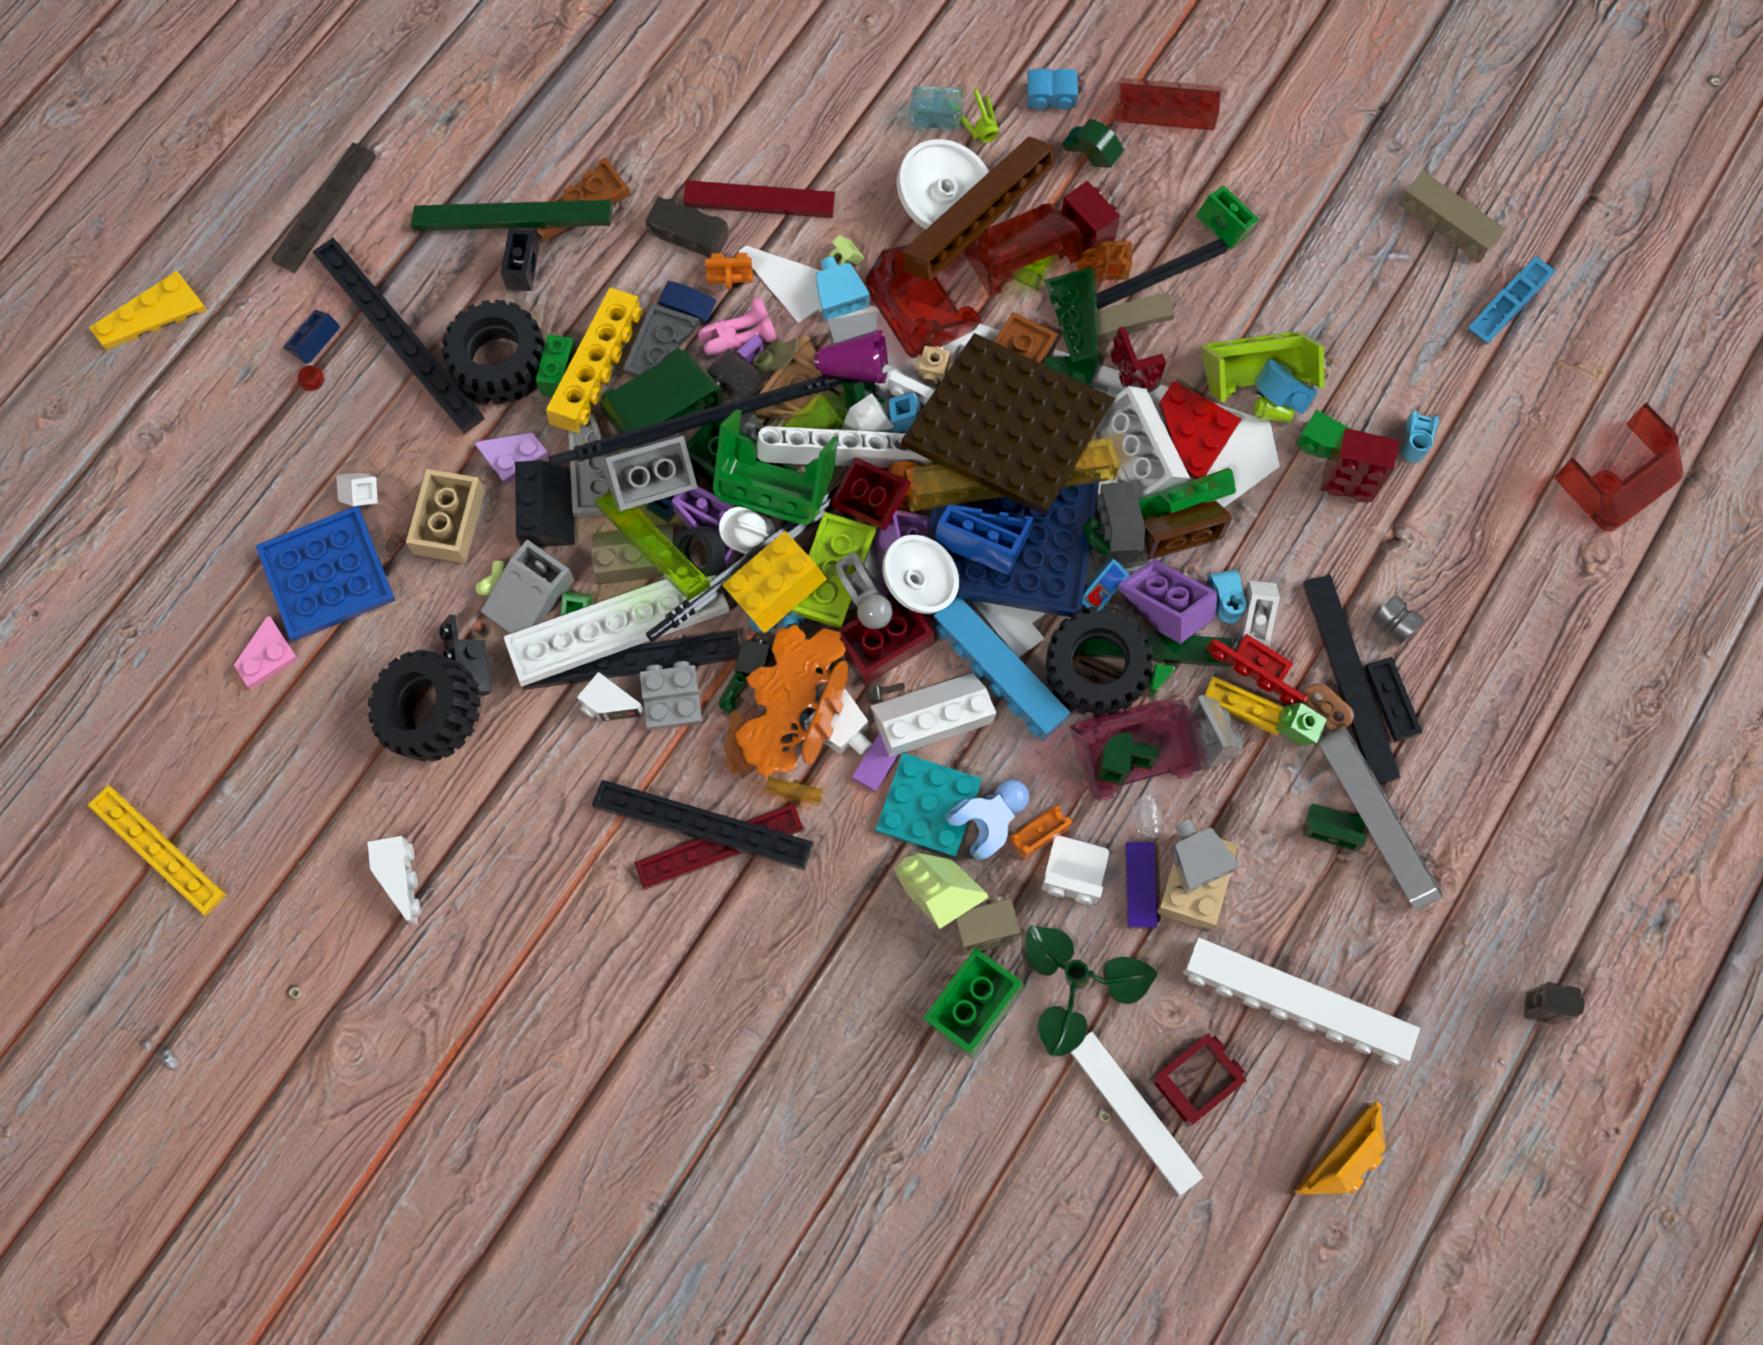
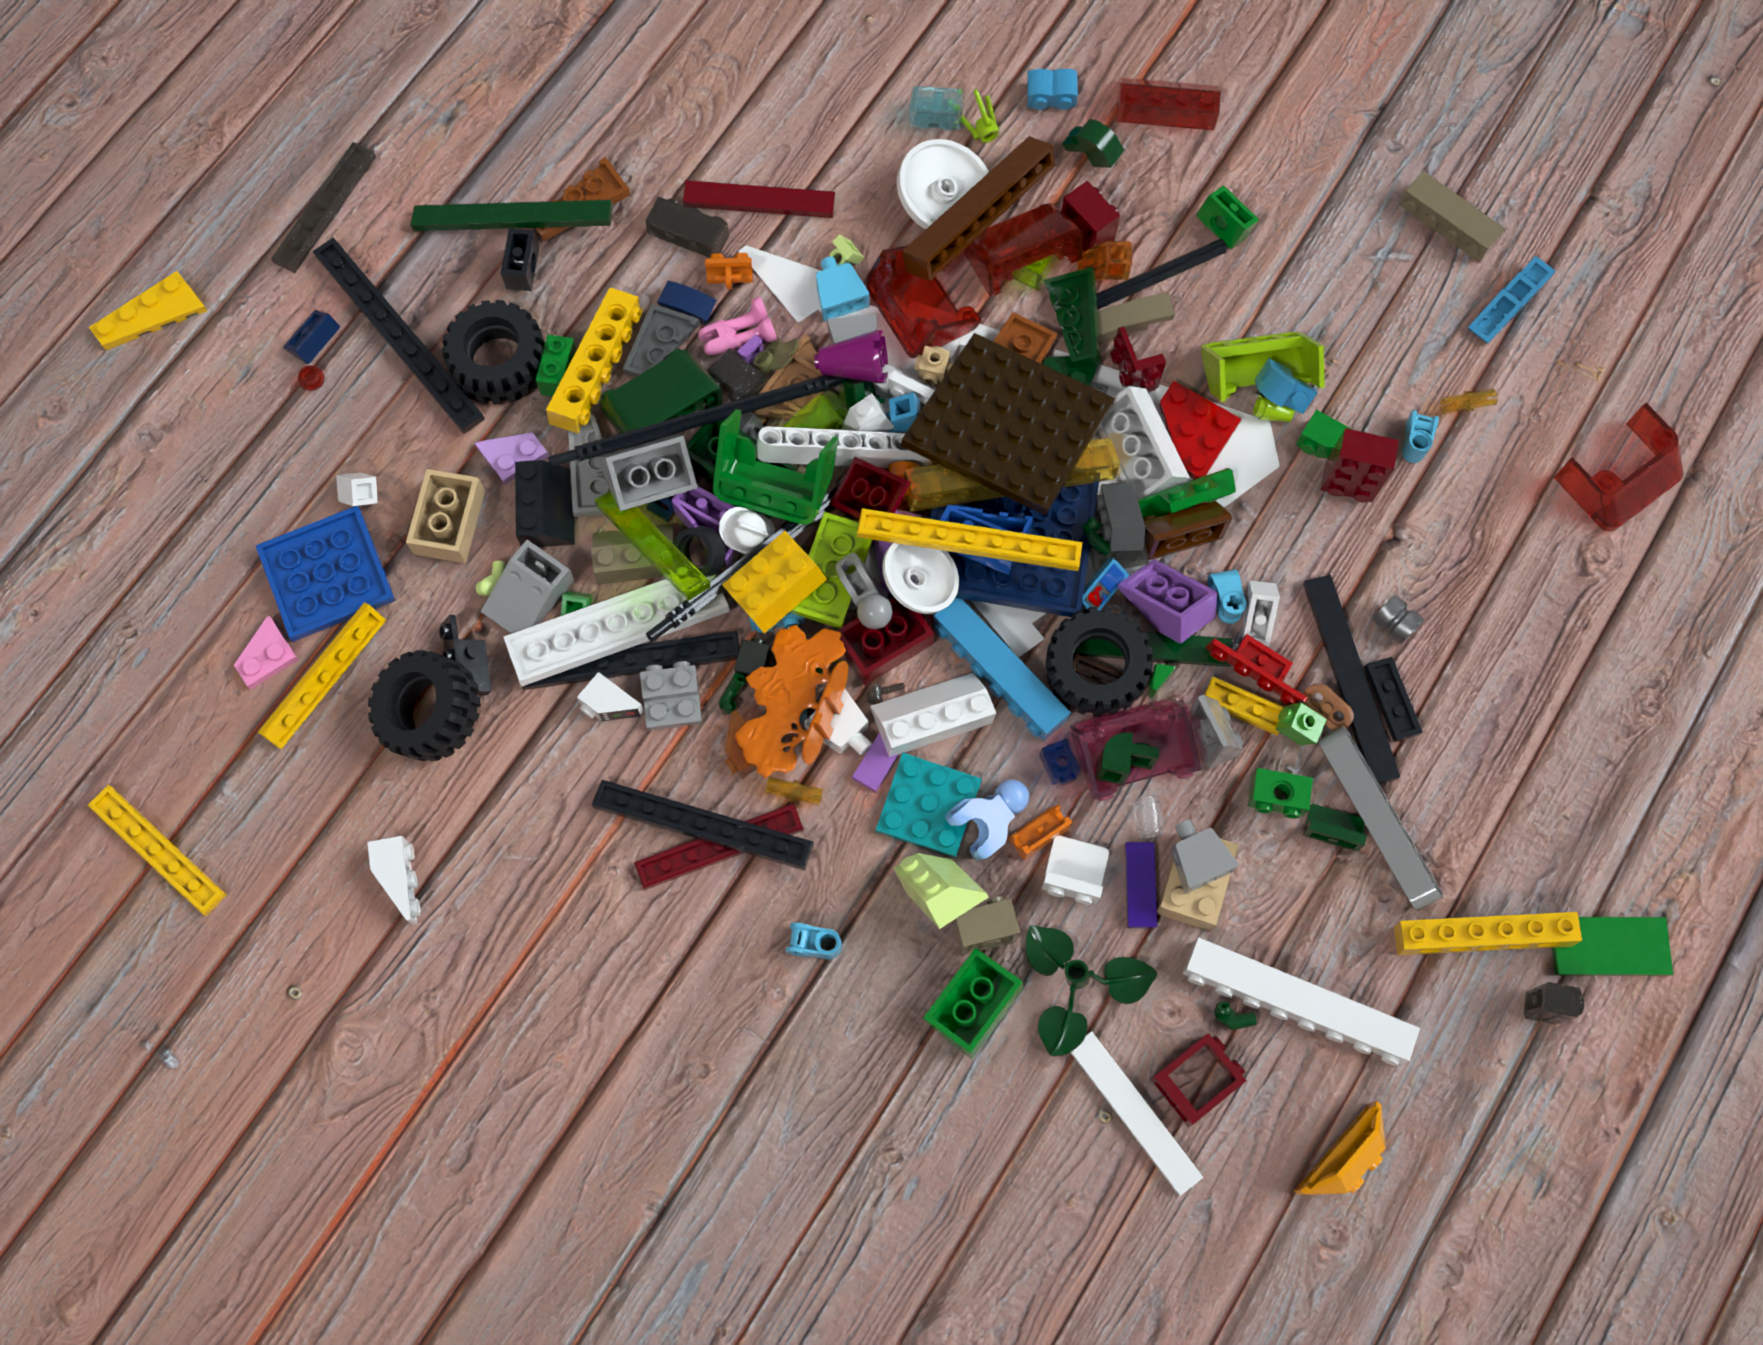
(322, 676): none -> yellow tile
(811, 941): none -> medium azure piece
(969, 539): none -> yellow tile
(1057, 773): none -> clear blue brick
(1231, 1019): none -> dark green arm
(1295, 787): none -> green brick
(1468, 401): none -> clear yellow pin
(1487, 933): none -> yellow brick
(1617, 948): none -> green tile

